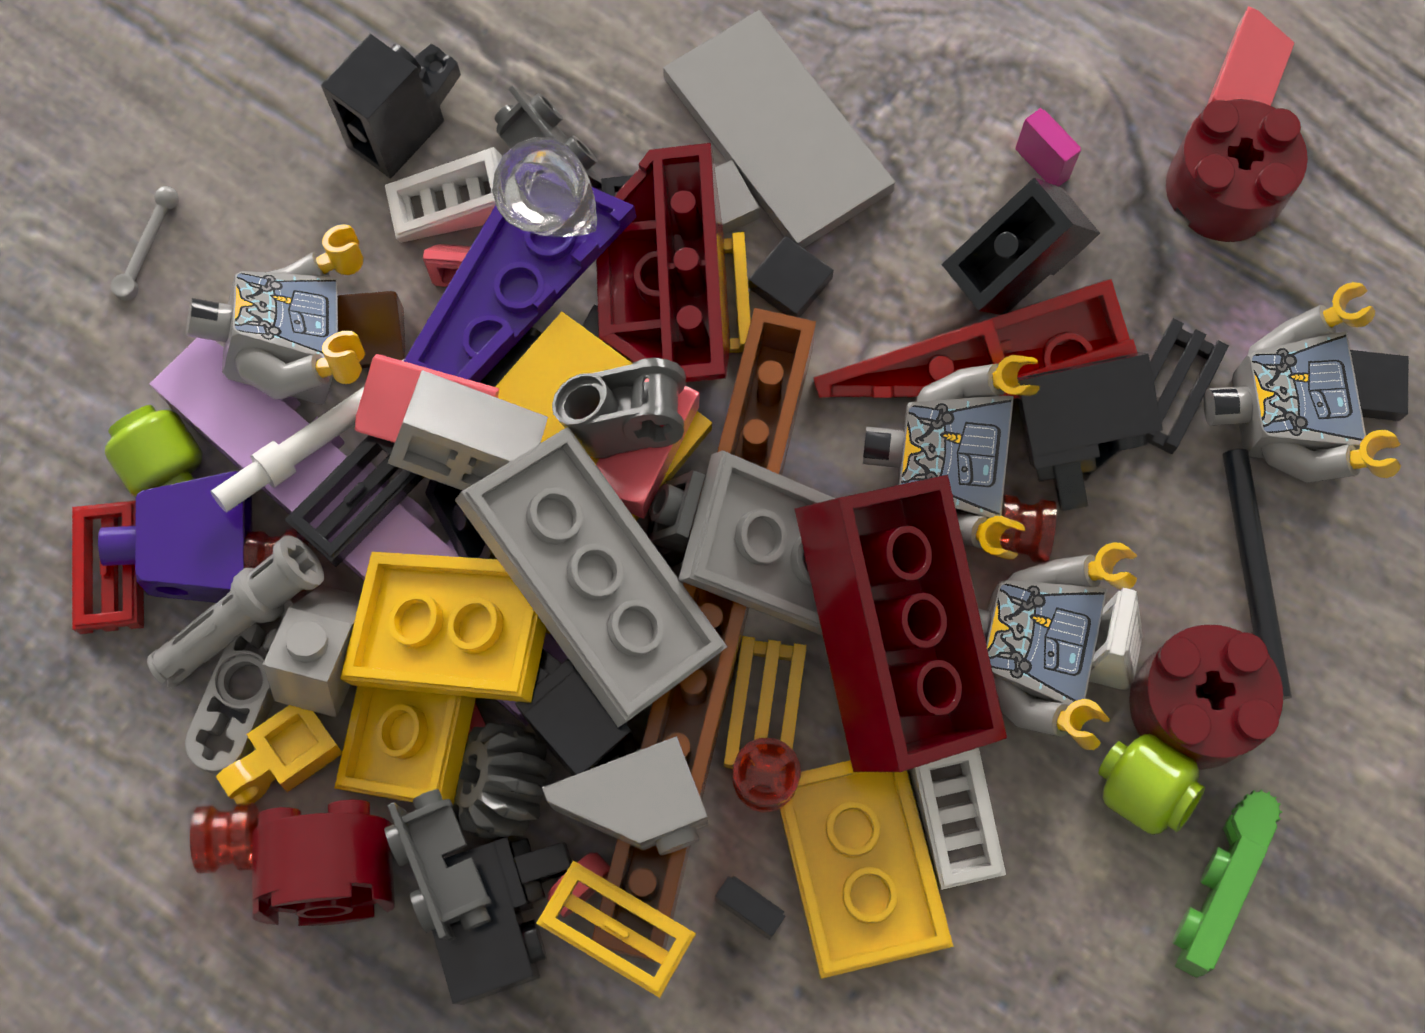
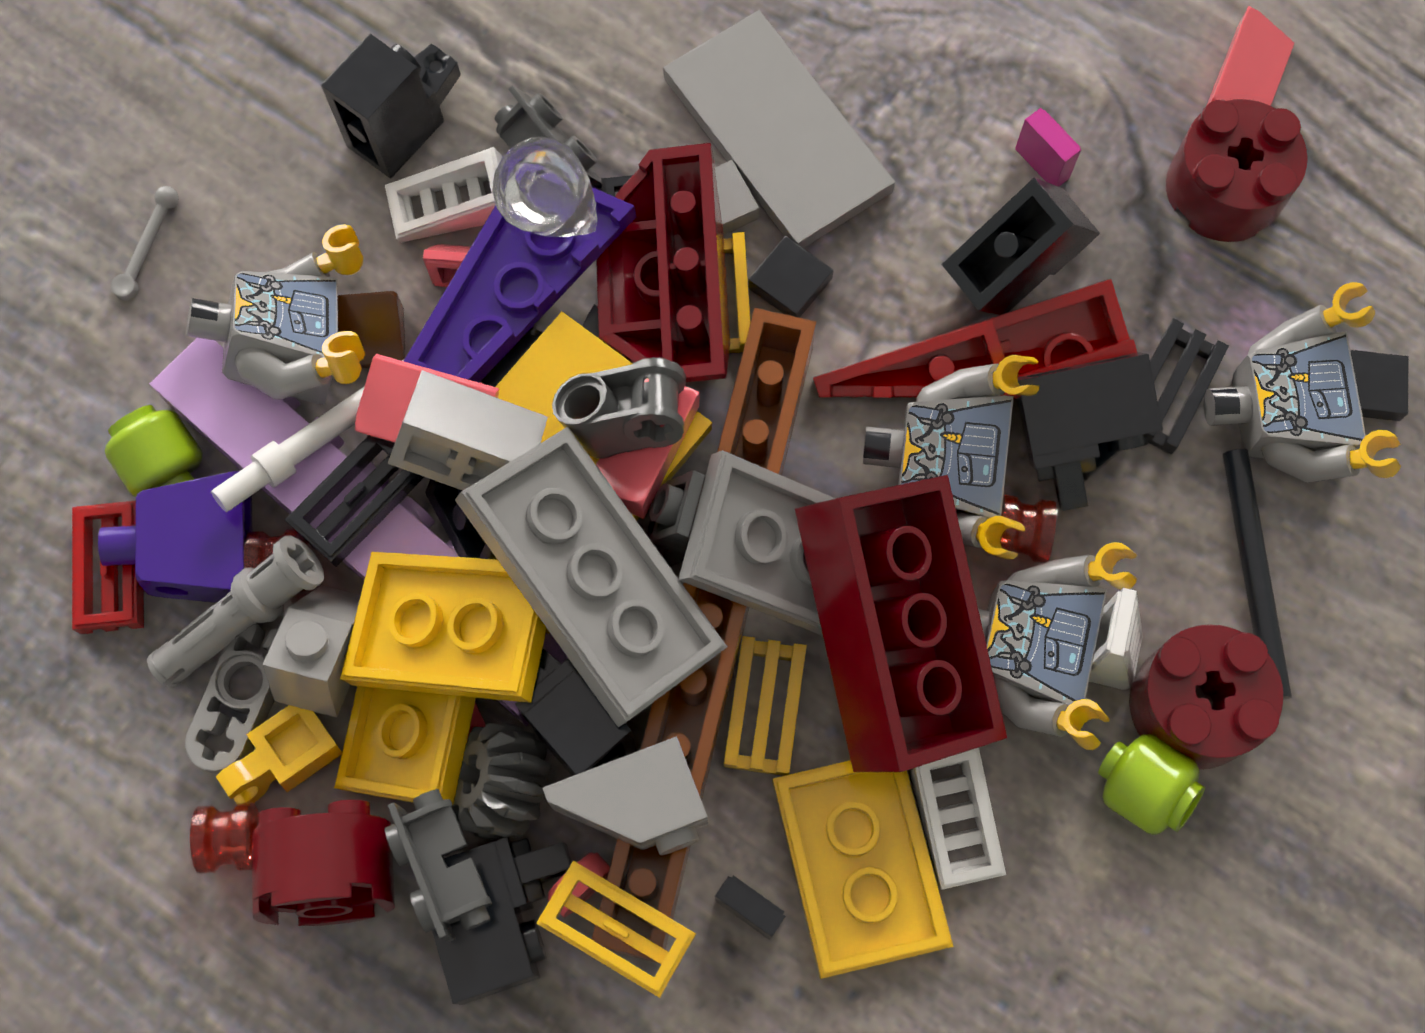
(769, 758): clear red wheel -> none
(1229, 879): bright green hinge -> none

